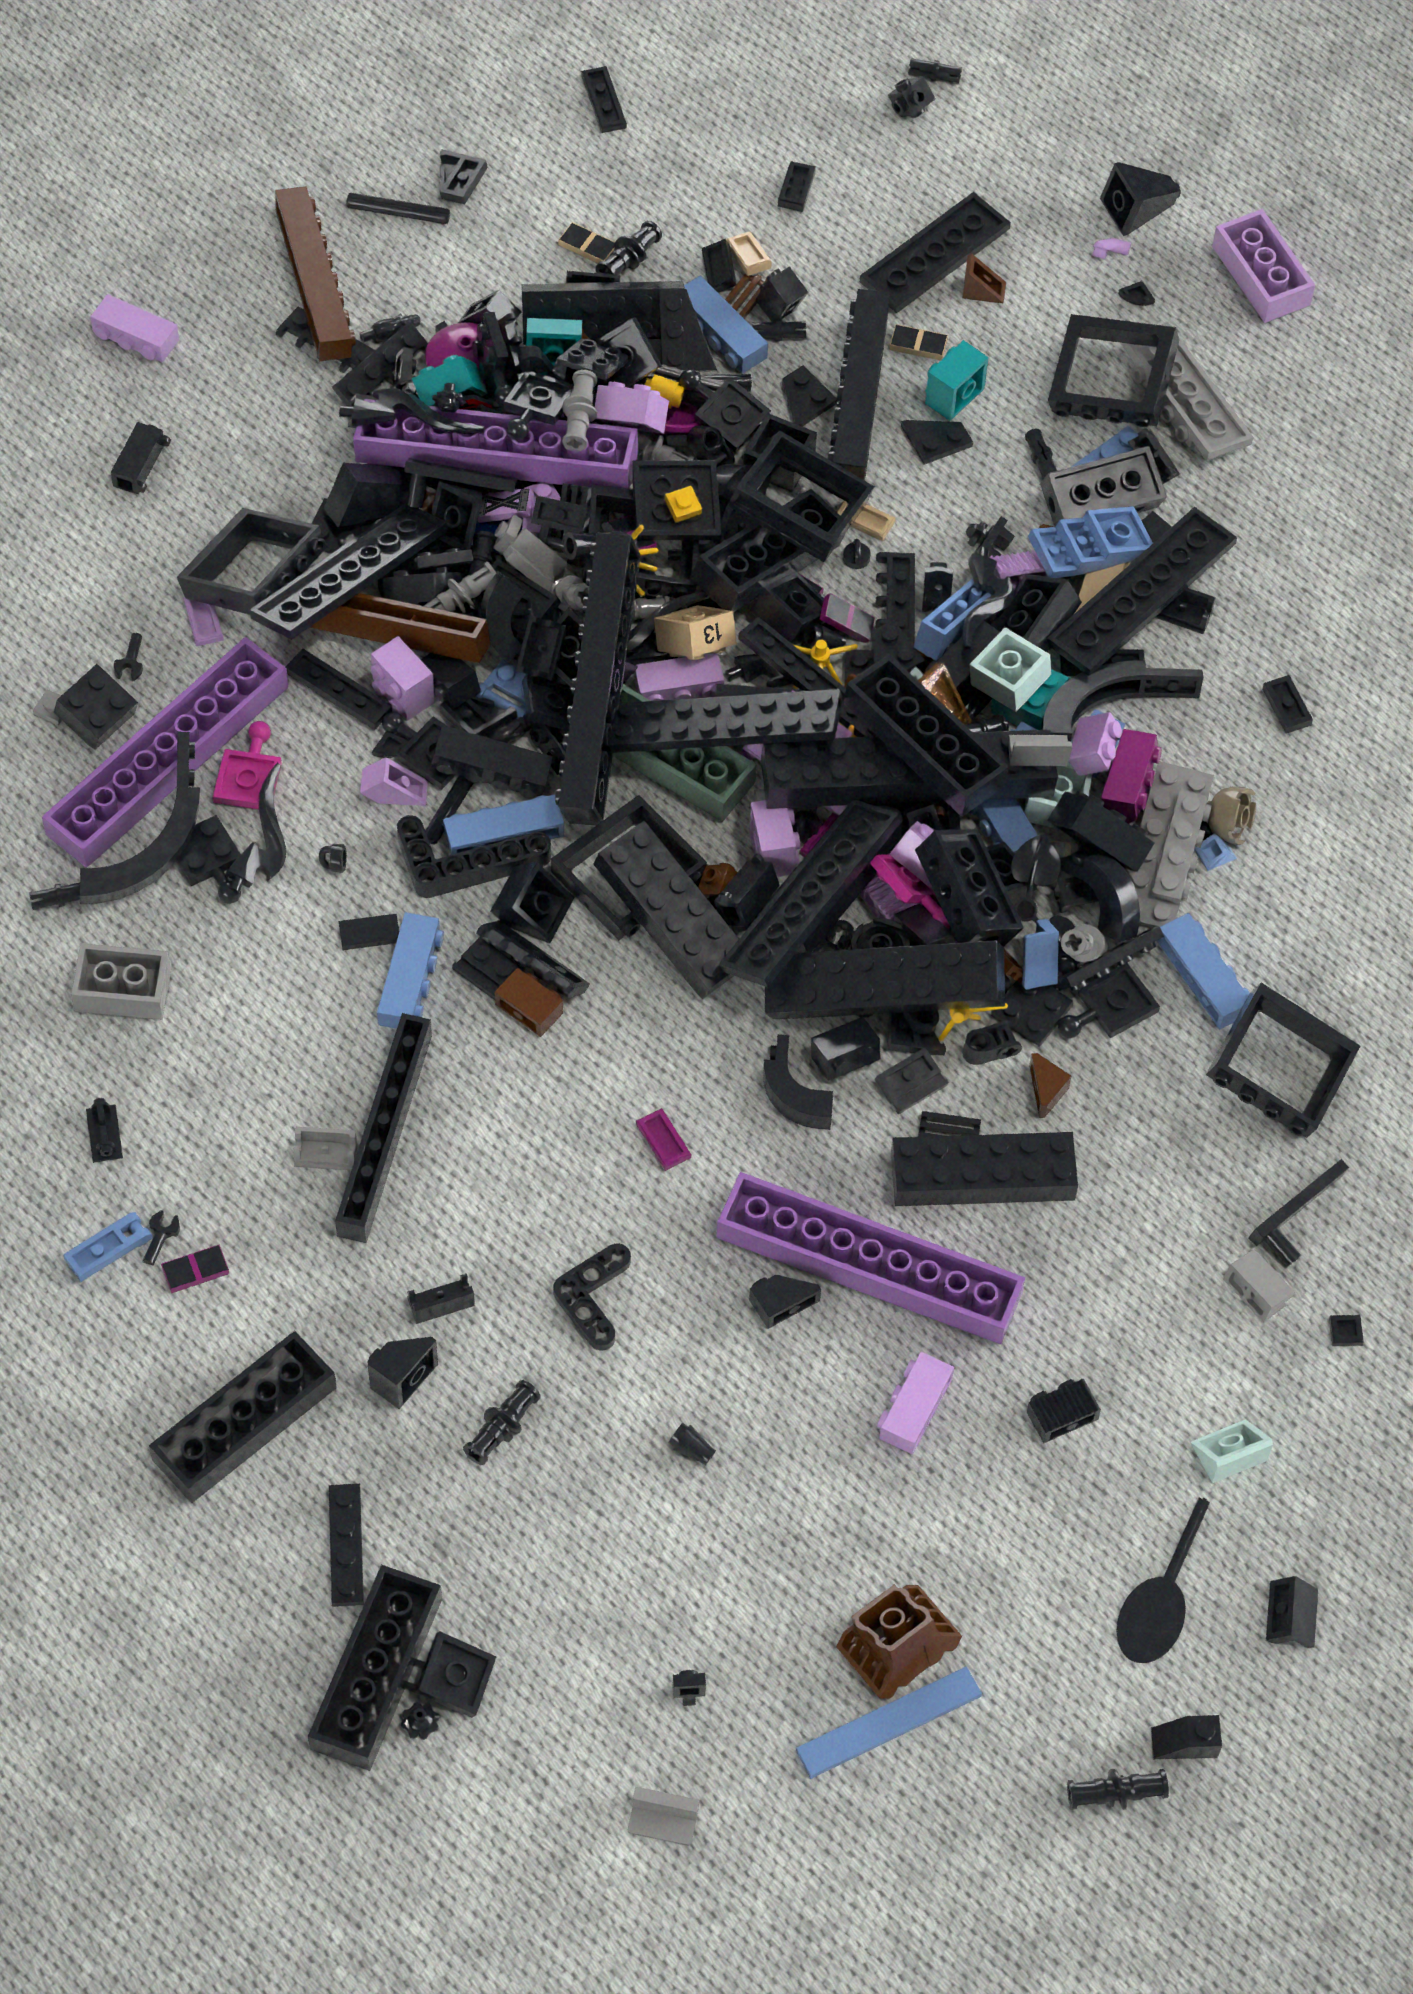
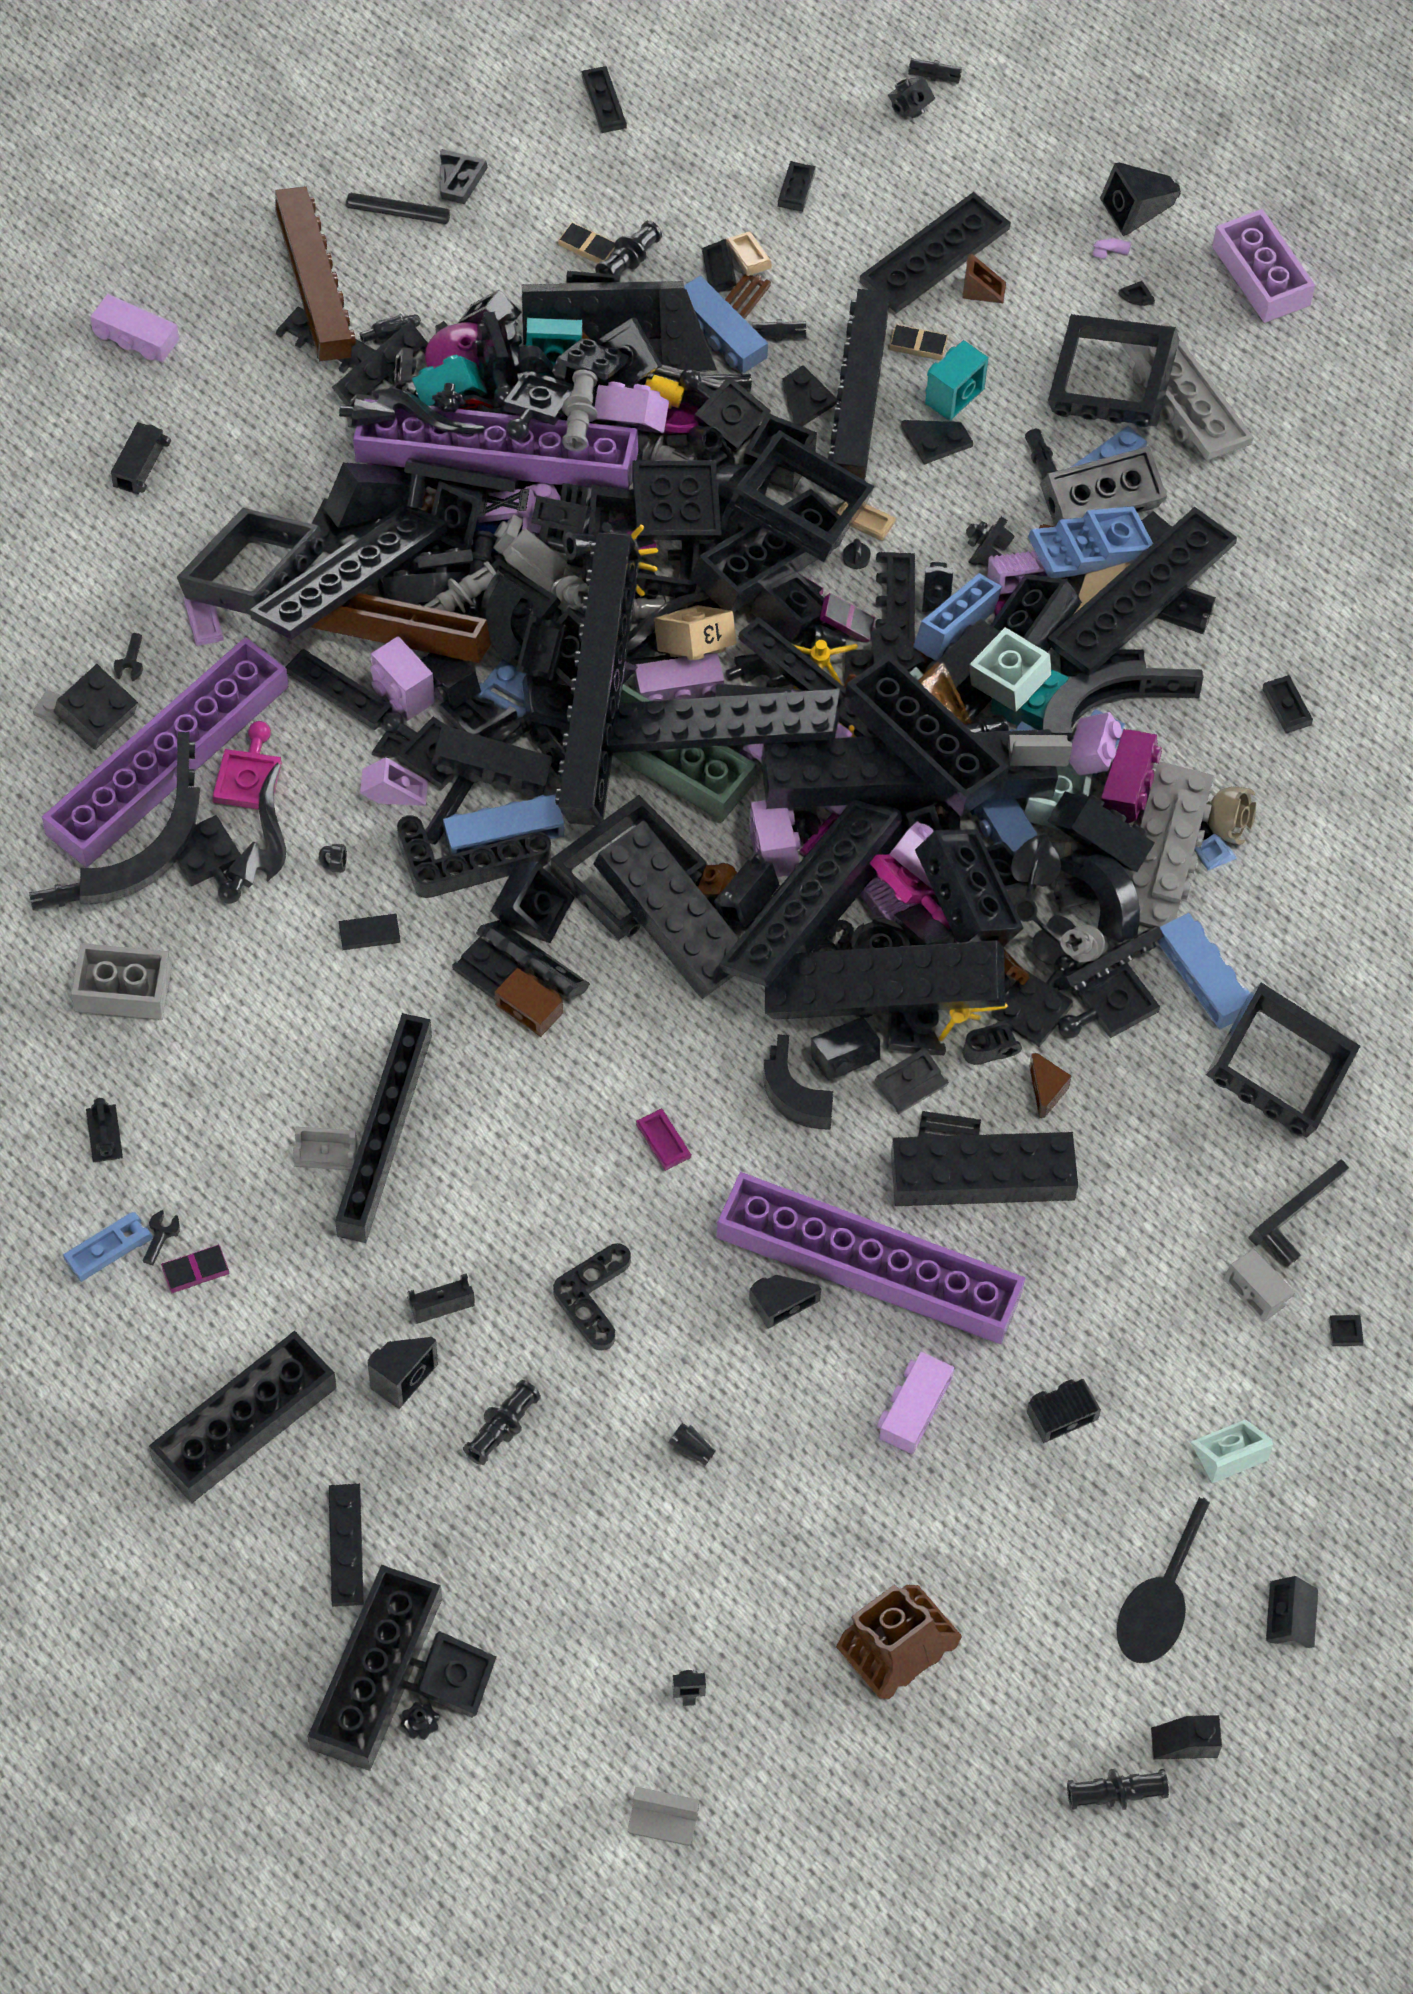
(410, 968): medium blue brick -> none
(683, 504): yellow plate -> none
(781, 294): black brick -> none
(888, 1722): medium blue tile -> none
(1001, 593): black piece -> none
(1040, 956): medium blue panel -> none
(1164, 465): black hinge -> none

